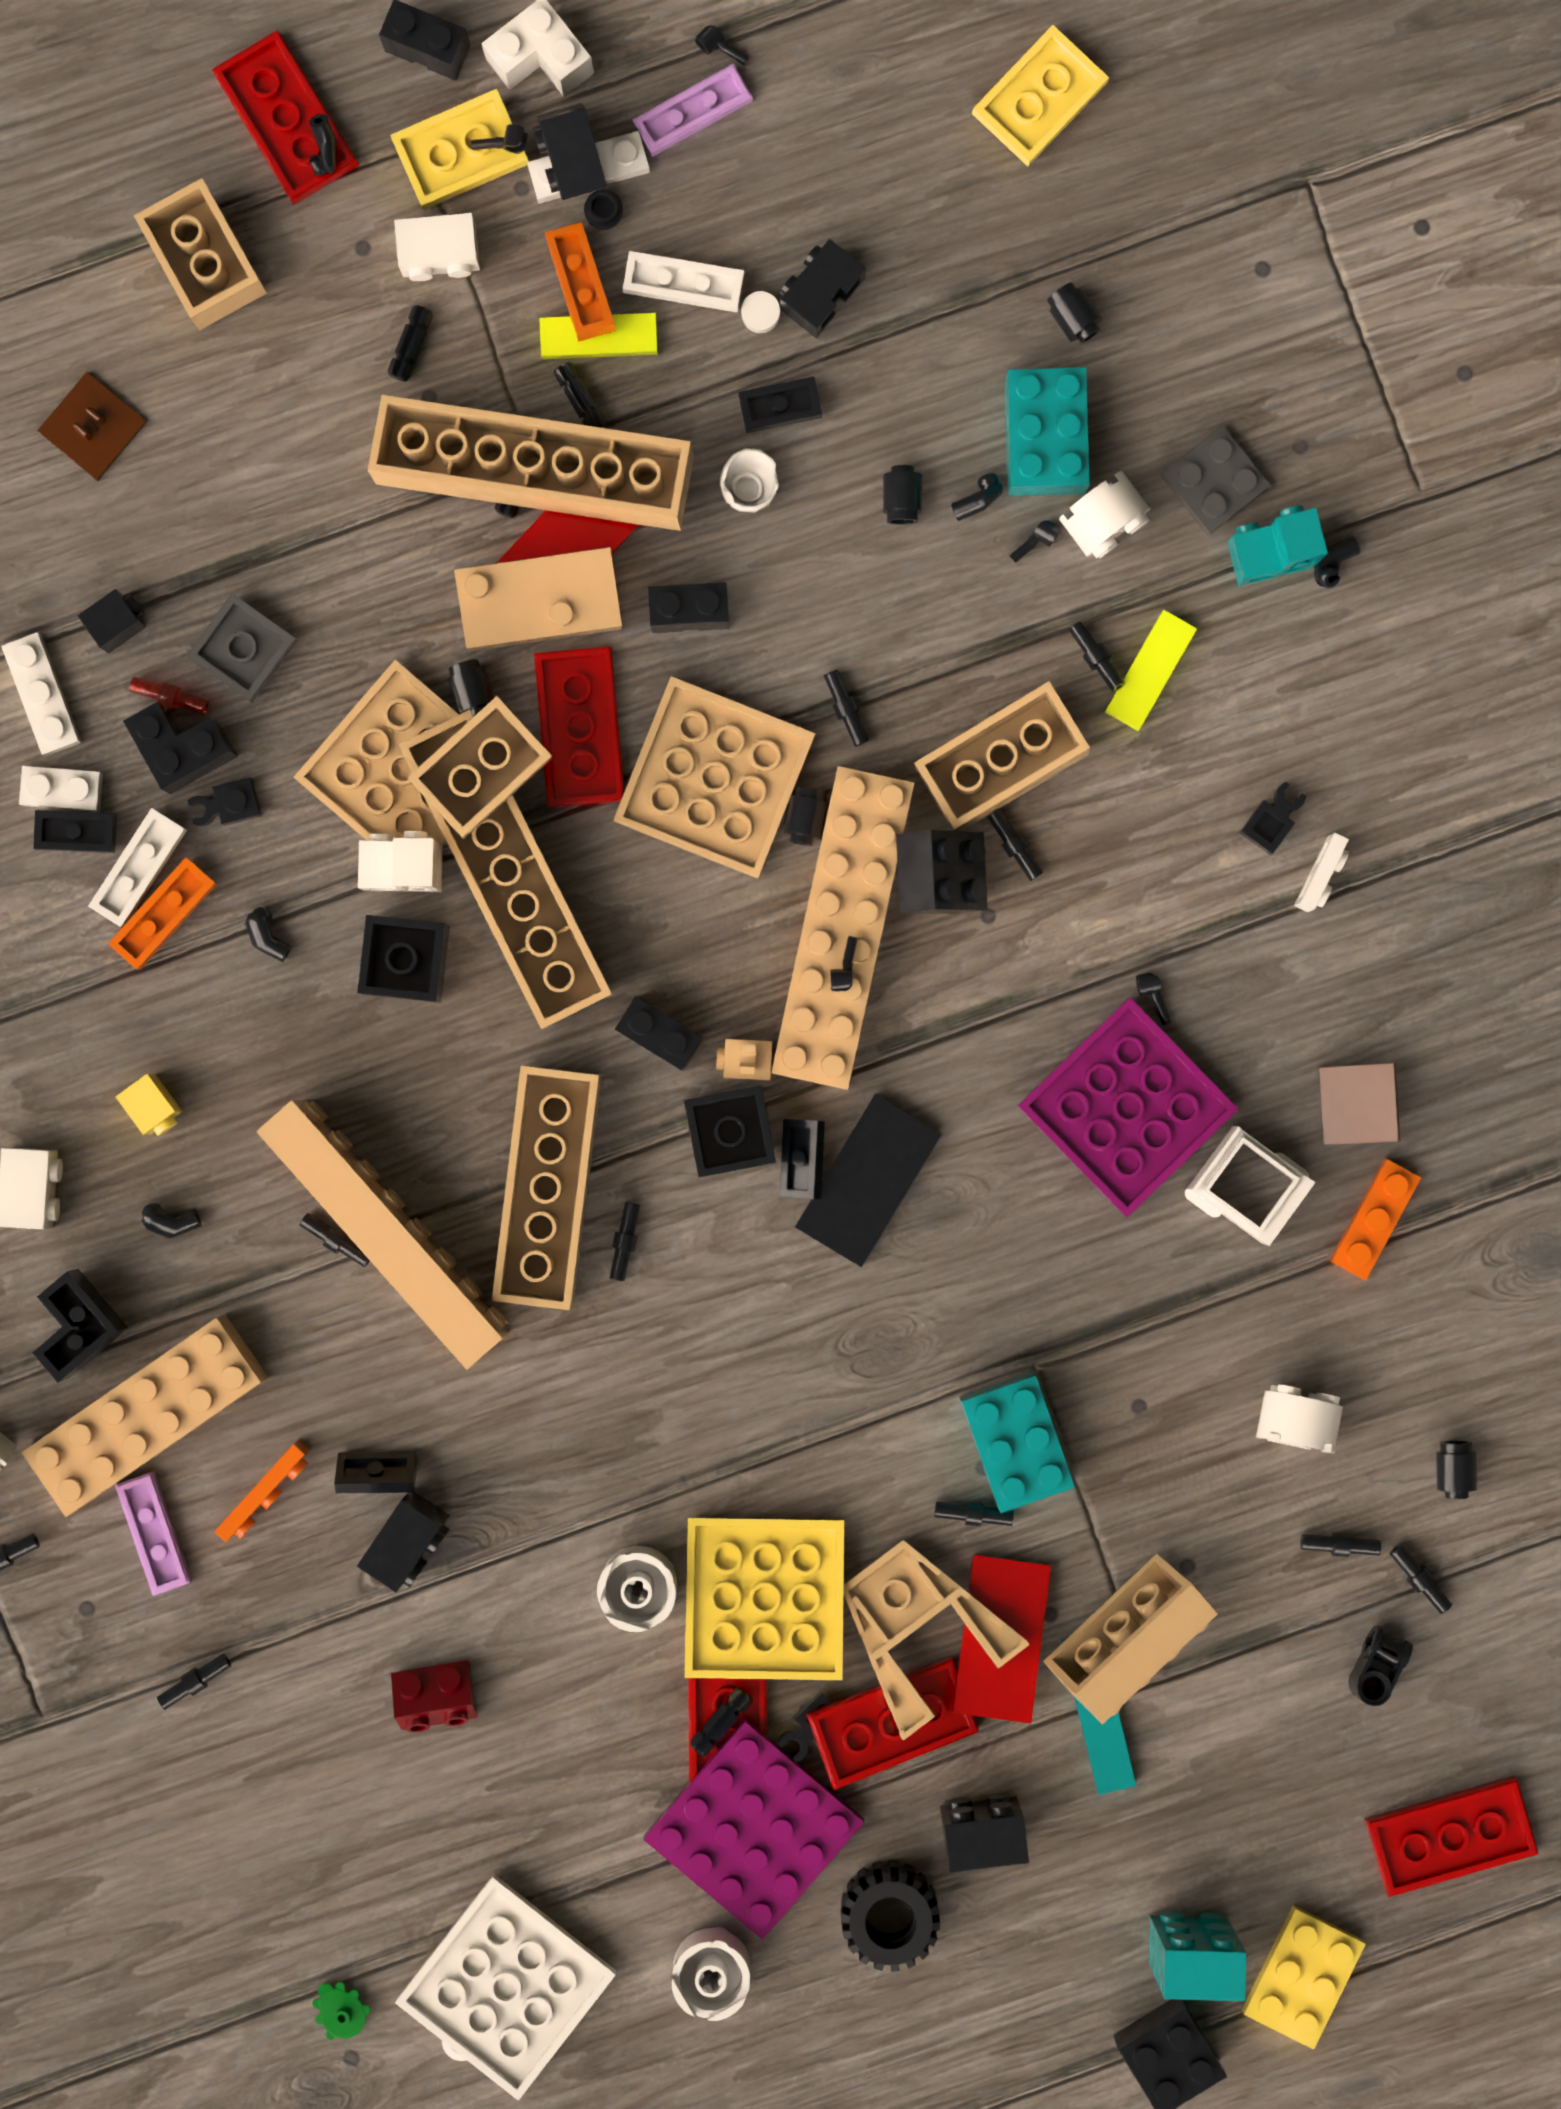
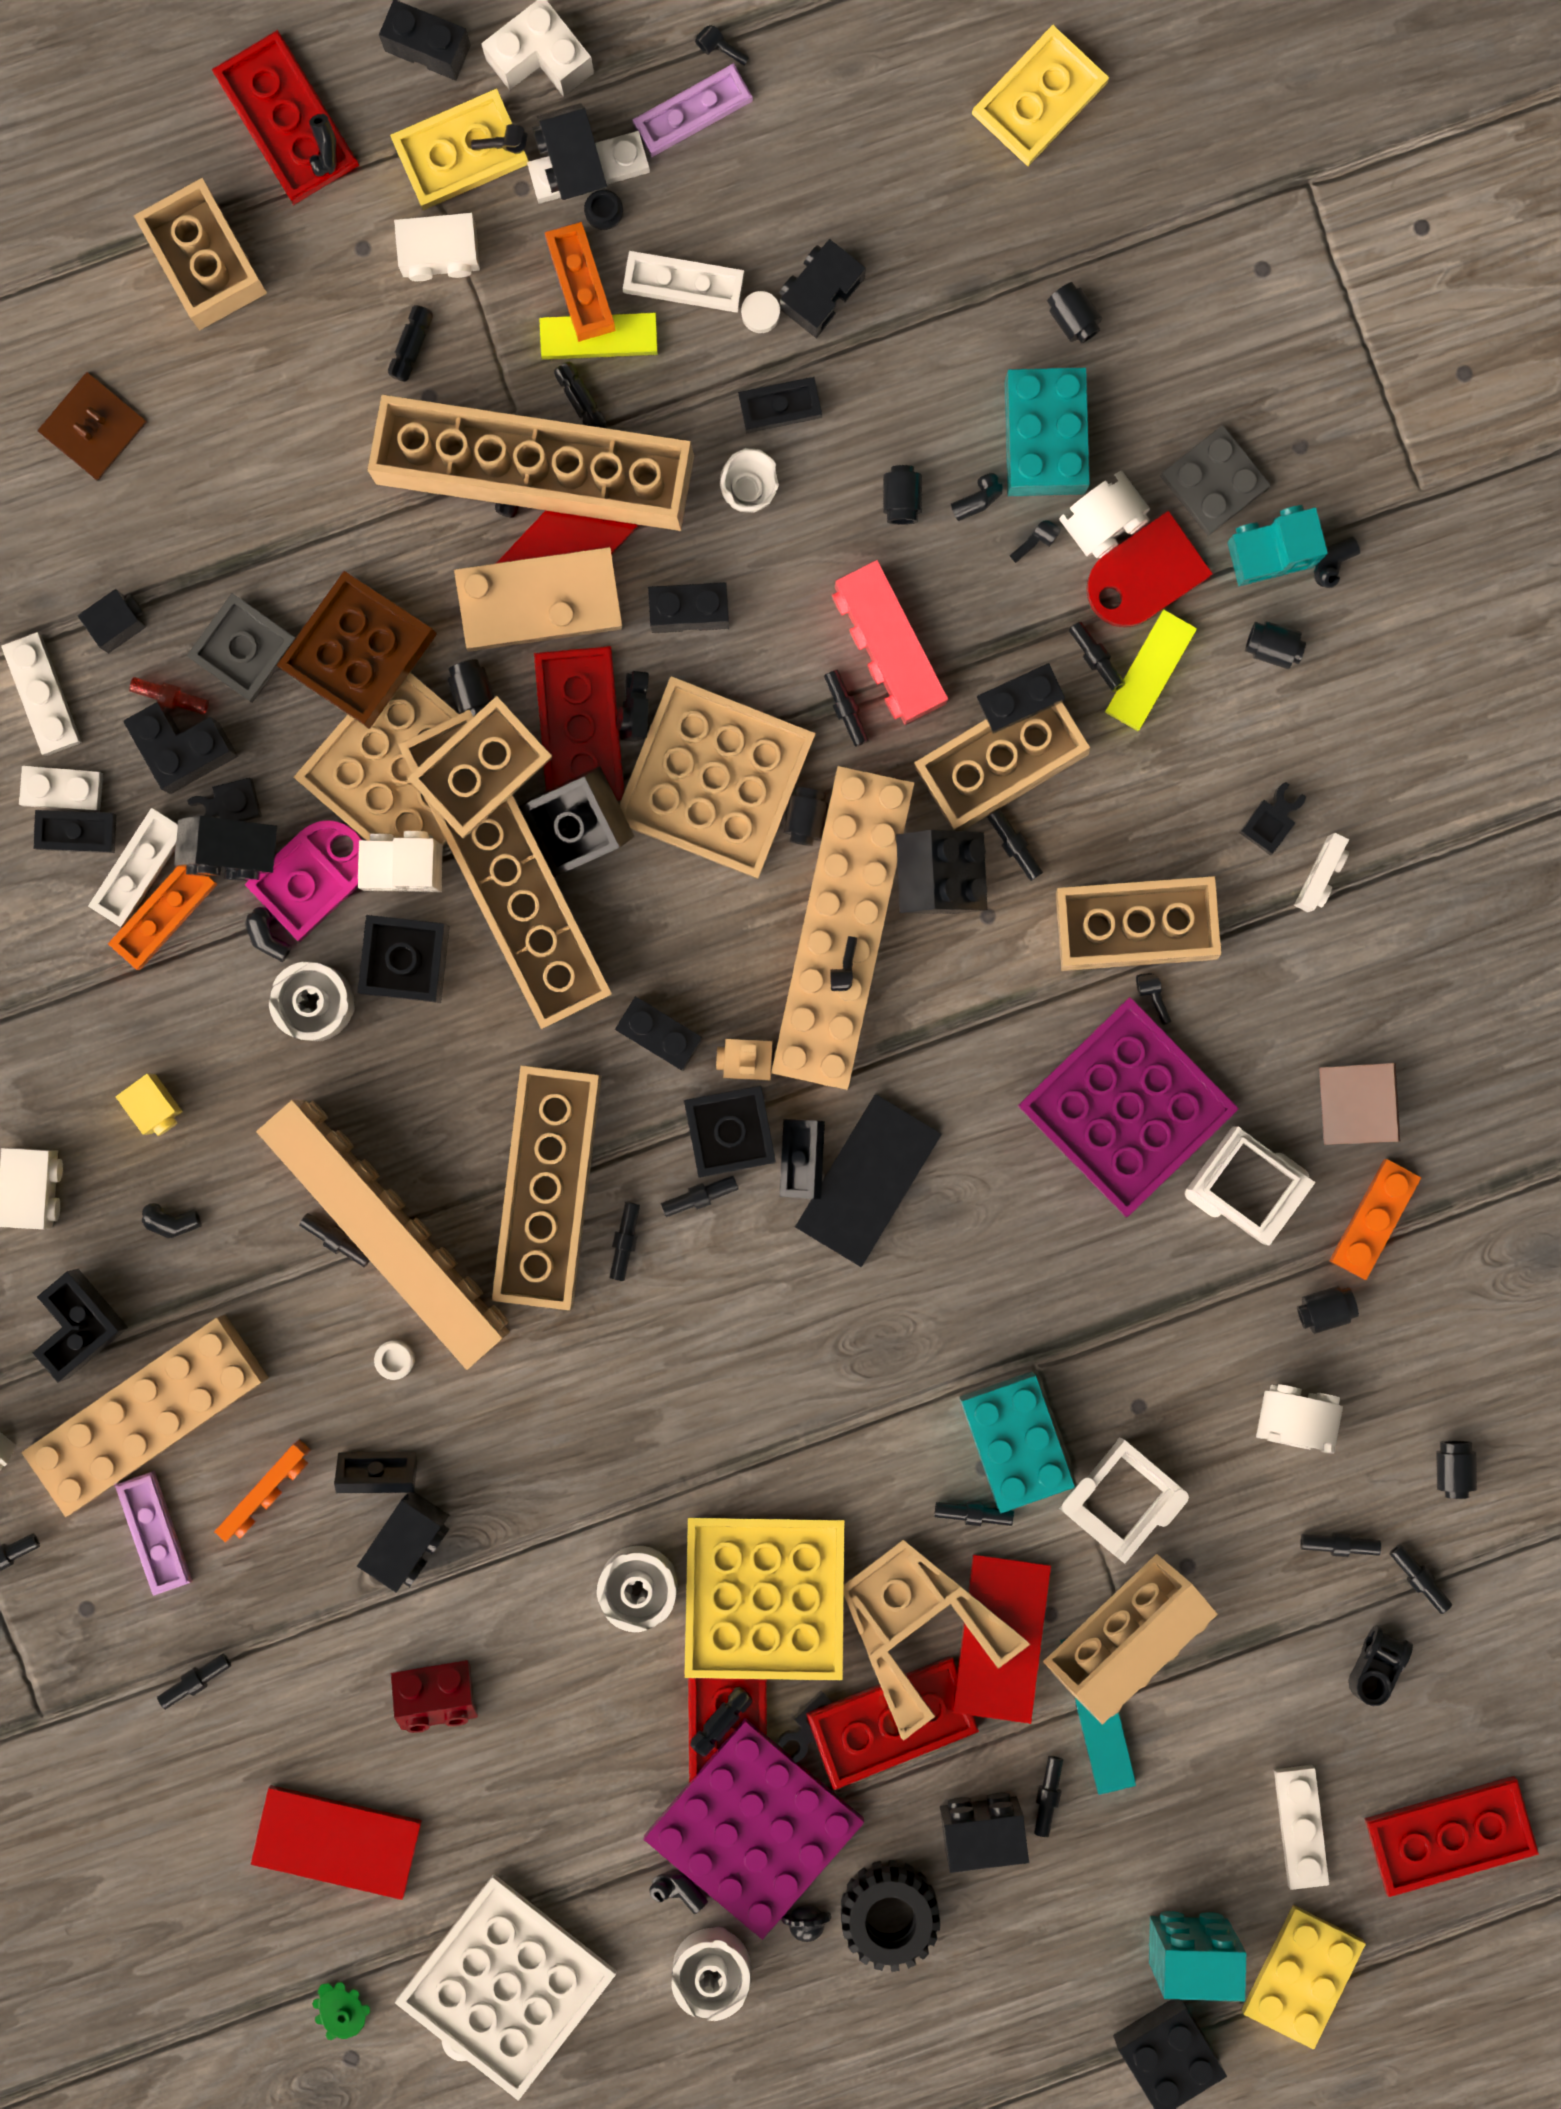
(225, 845): none -> black brick
(289, 997): none -> white brick
(309, 878): none -> dark pink tile
(336, 1842): none -> red tile
(356, 649): none -> reddish brown plate
(394, 1359): none -> white tile
(576, 821): none -> black brick
(633, 716): none -> black plate
(678, 1886): none -> black arm
(699, 1196): none -> black bar
(806, 1922): none -> black piece
(890, 642): none -> coral brick
(1021, 698): none -> black plate
(1048, 1796): none -> black bar
(1138, 923): none -> tan brick
(1147, 572): none -> red tile
(1159, 1513): none -> white piece
(1275, 644): none -> black brick
(1301, 1827): none -> white plate
(1327, 1309): none -> black brick

